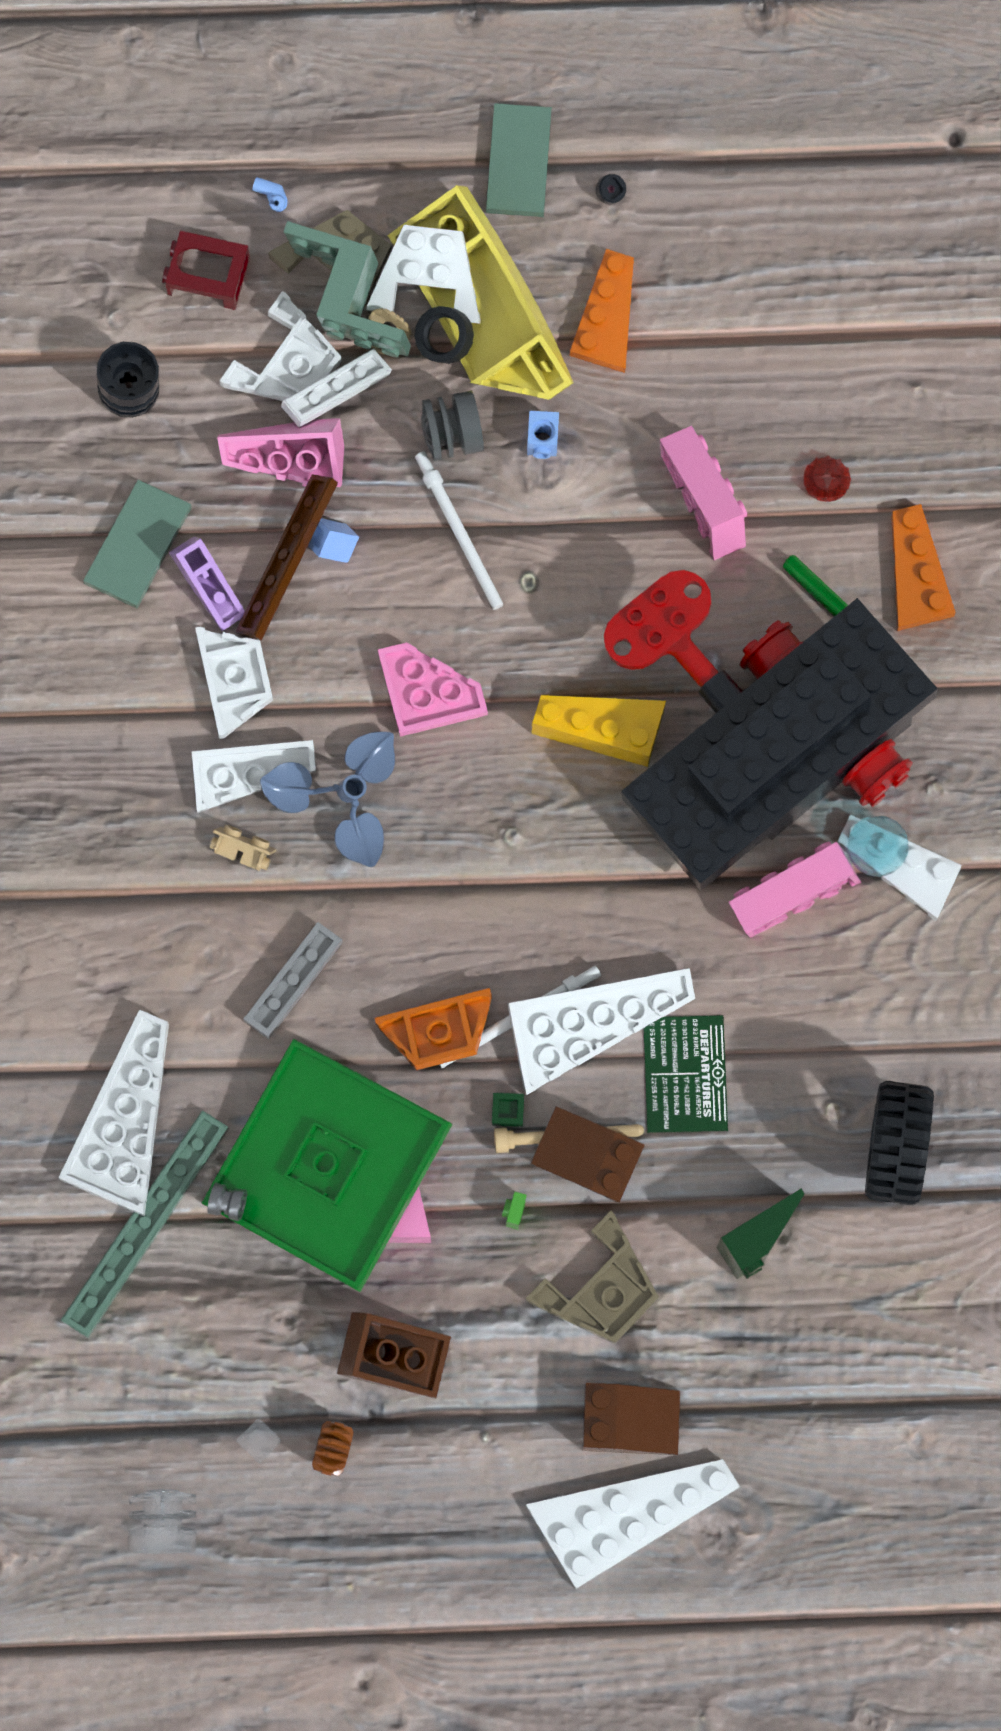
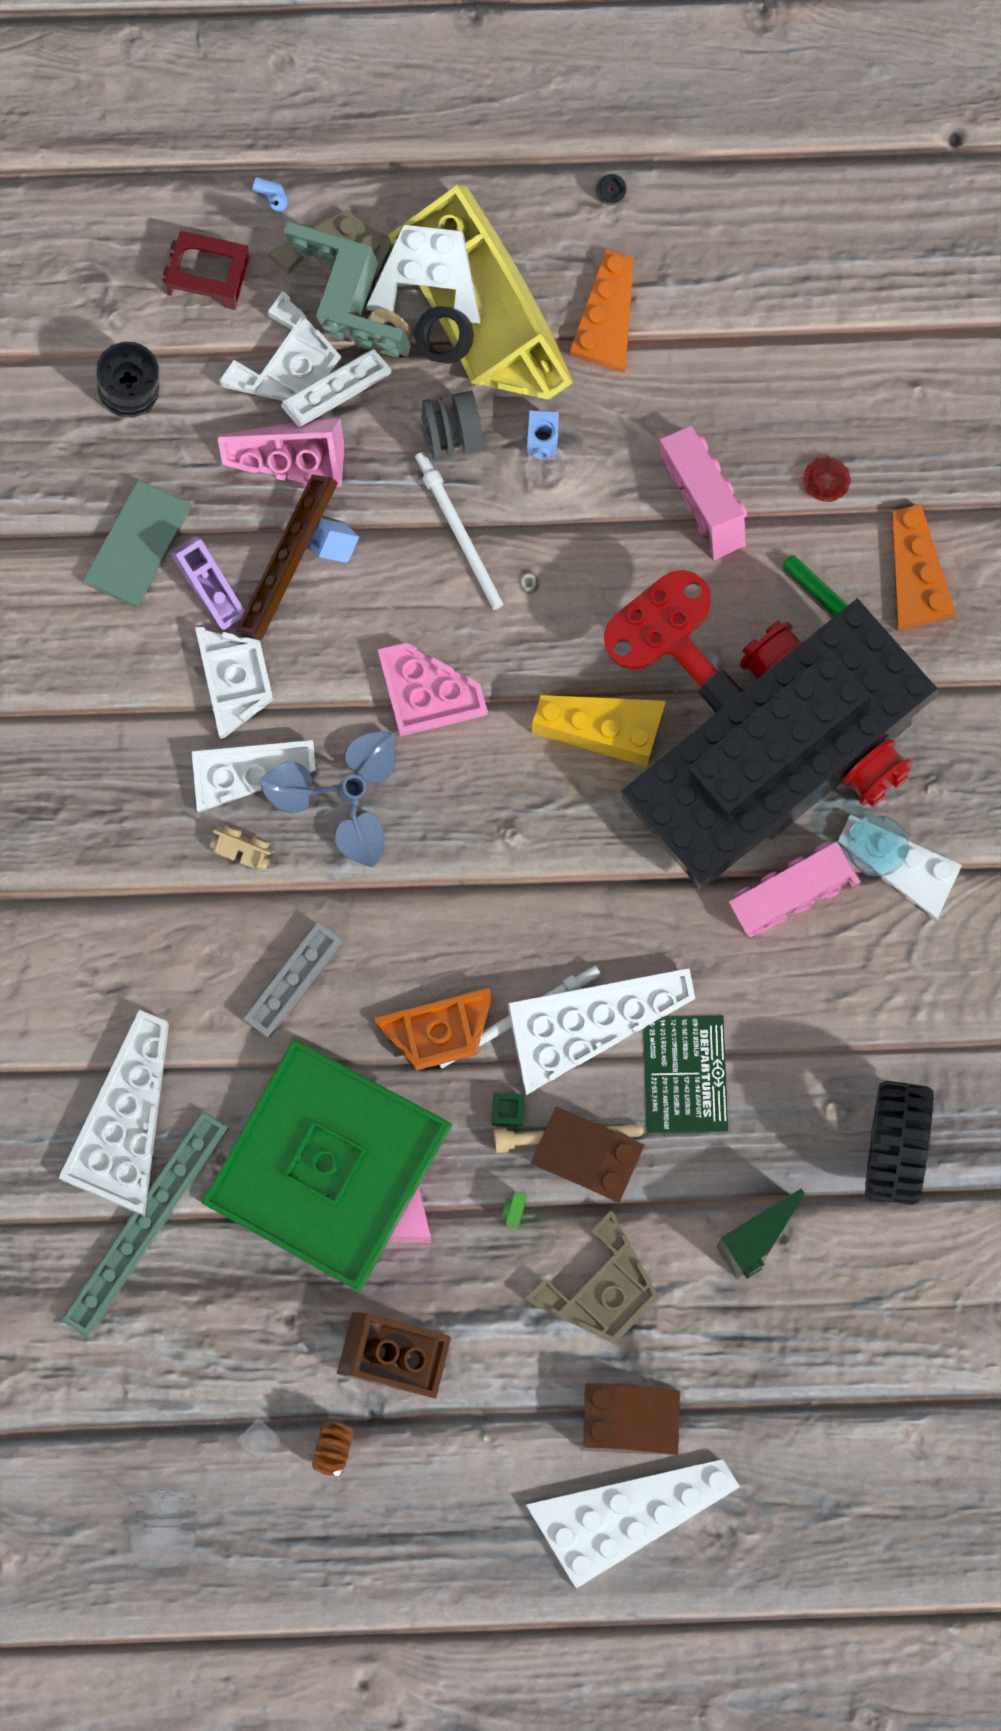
(230, 1202): flat silver wheel -> none
(518, 160): sand green tile -> none

